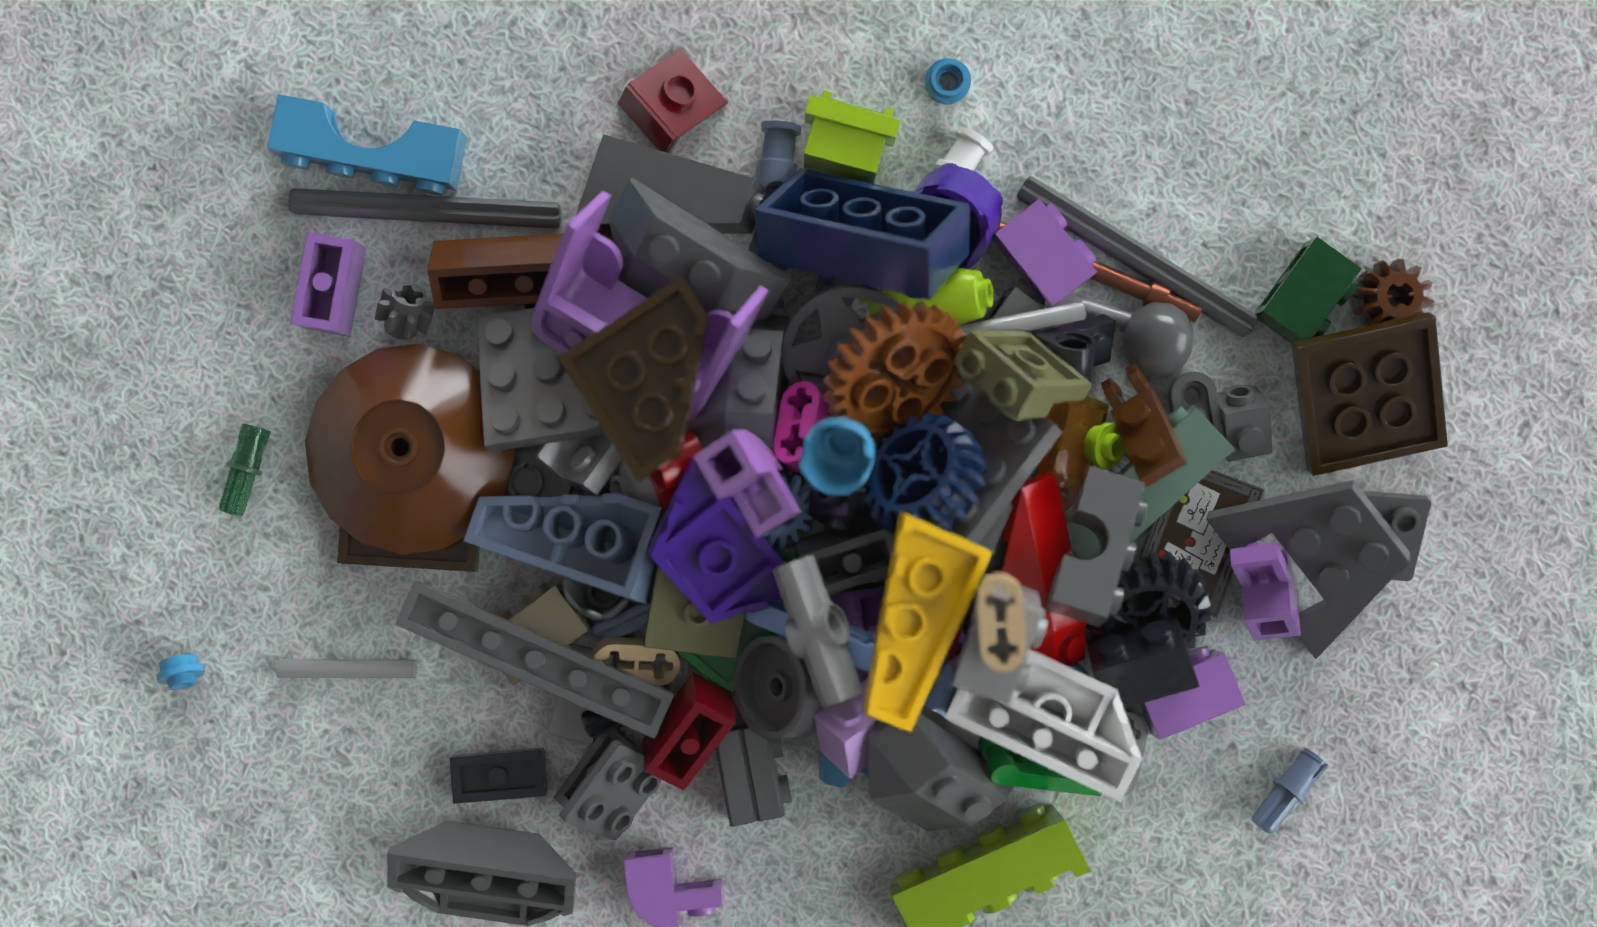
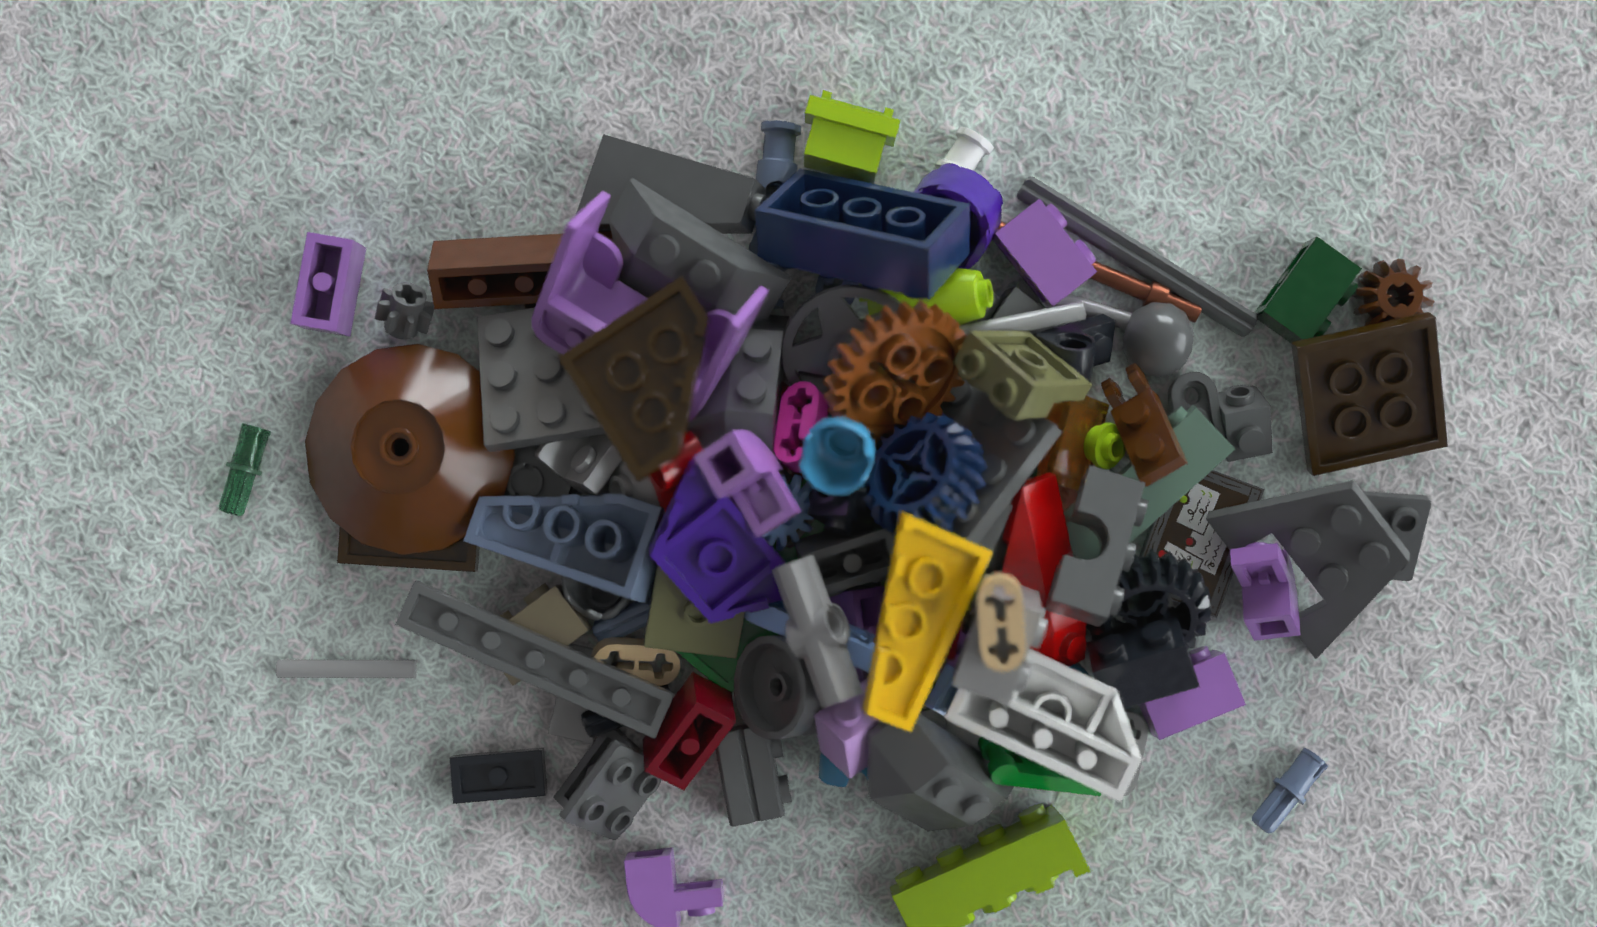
(180, 671): dark azure plate -> none
(424, 208): dark grey axle -> none
(425, 154): dark azure arch -> none
(483, 874): dark grey wedge -> none
(670, 100): dark red piece -> none
(951, 67): dark azure plate -> none

